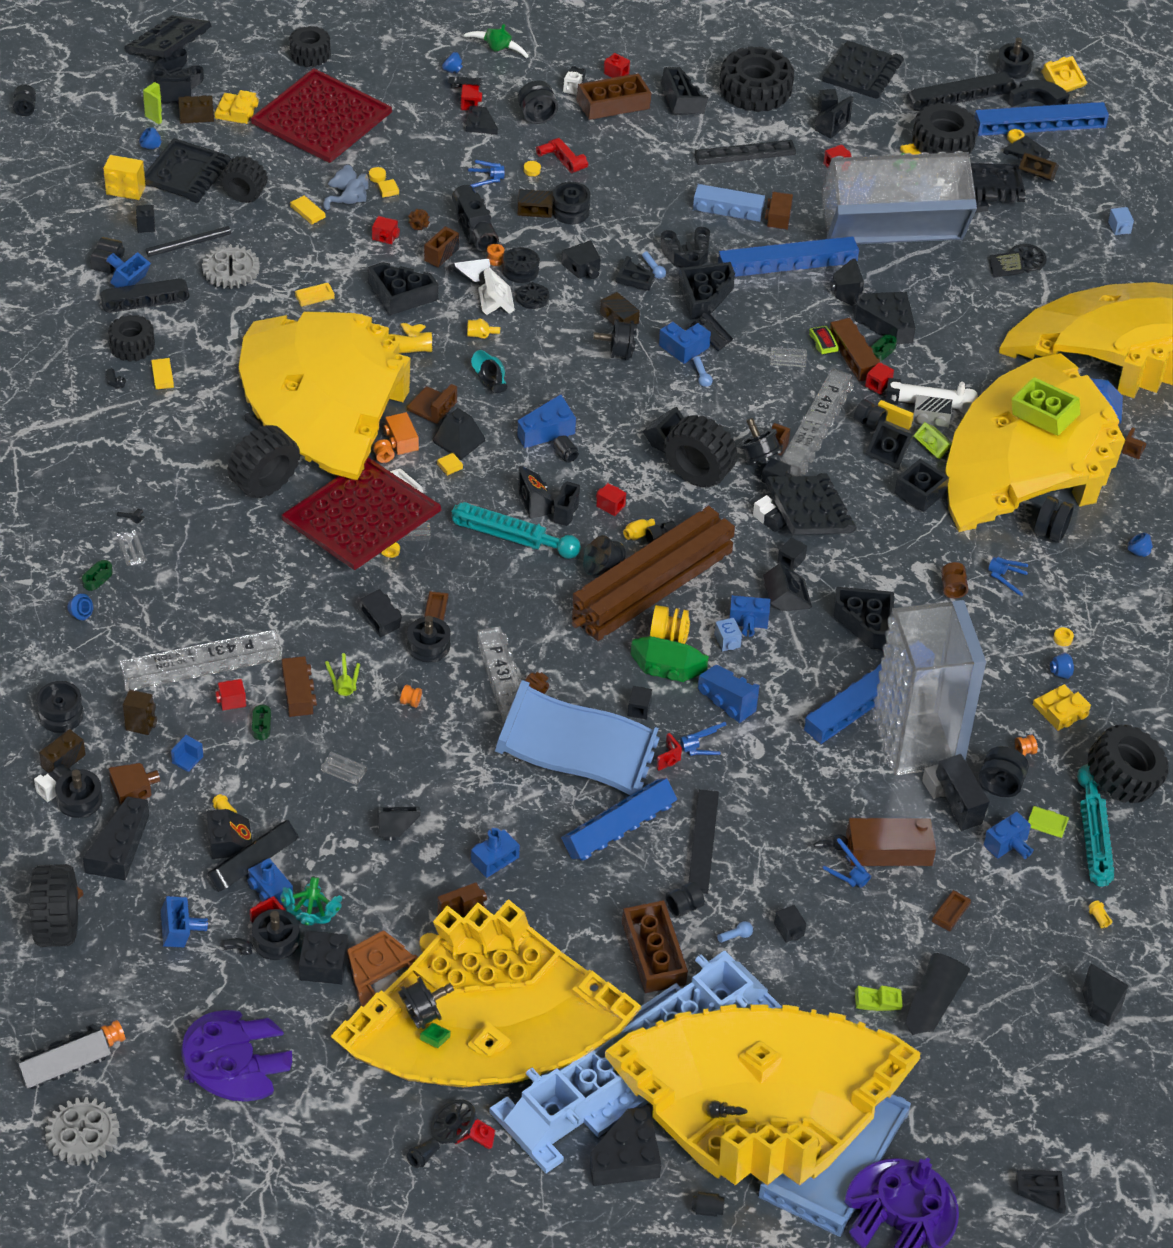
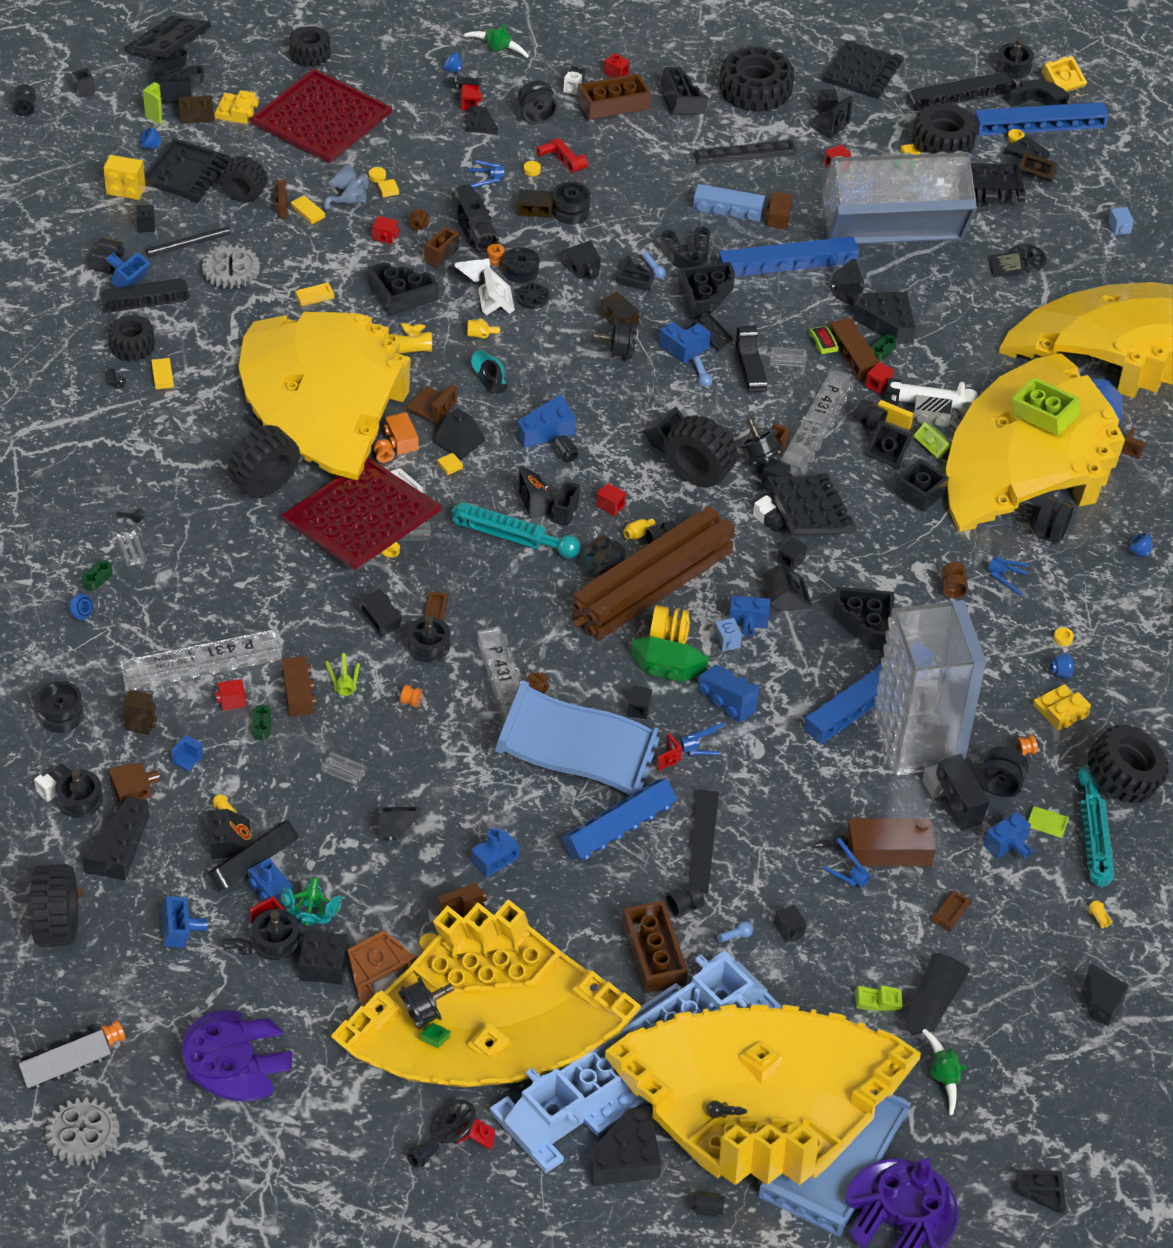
(64, 750): dark brown brick -> none
(83, 82): none -> black brick
(282, 197): none -> reddish brown hinge
(750, 359): none -> black beam
(945, 1068): none -> green helmet

